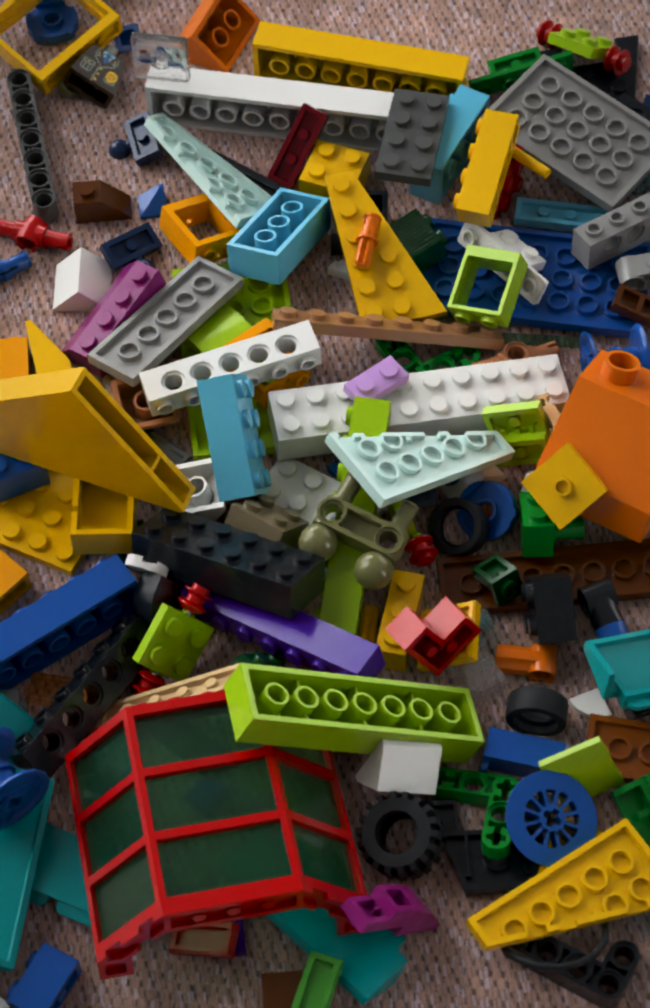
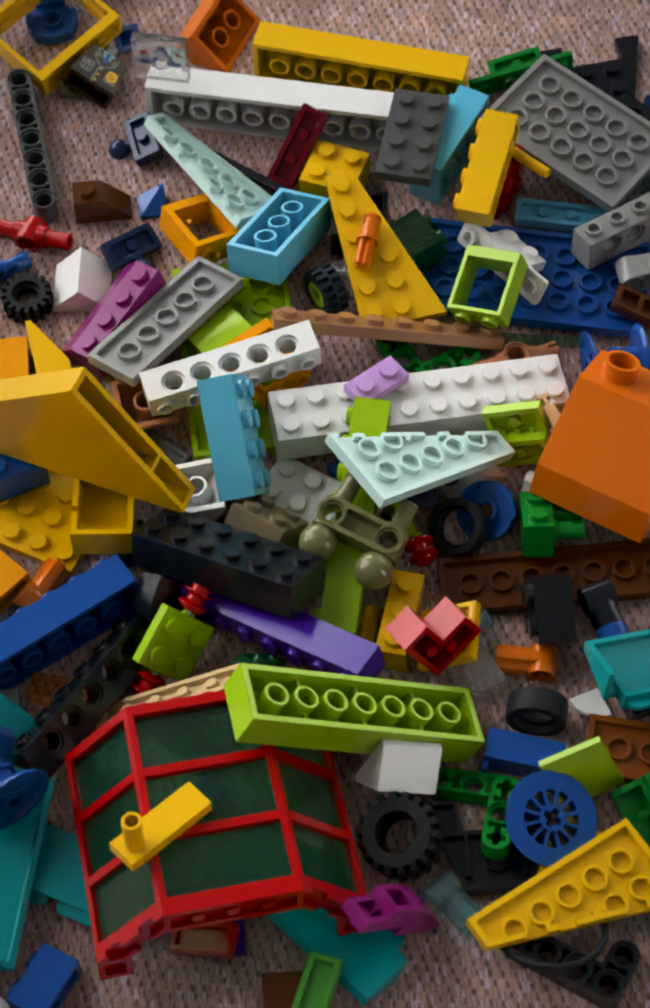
(25, 285): none -> black tyre
(47, 578): none -> orange piece
(138, 565): white tile -> none
(149, 834): none -> yellow piece
(326, 289): none -> black wheel
(449, 898): none -> clear light blue piece
(499, 577): dark green bracket -> none
(564, 486): yellow plate -> none
(585, 45): plate -> none

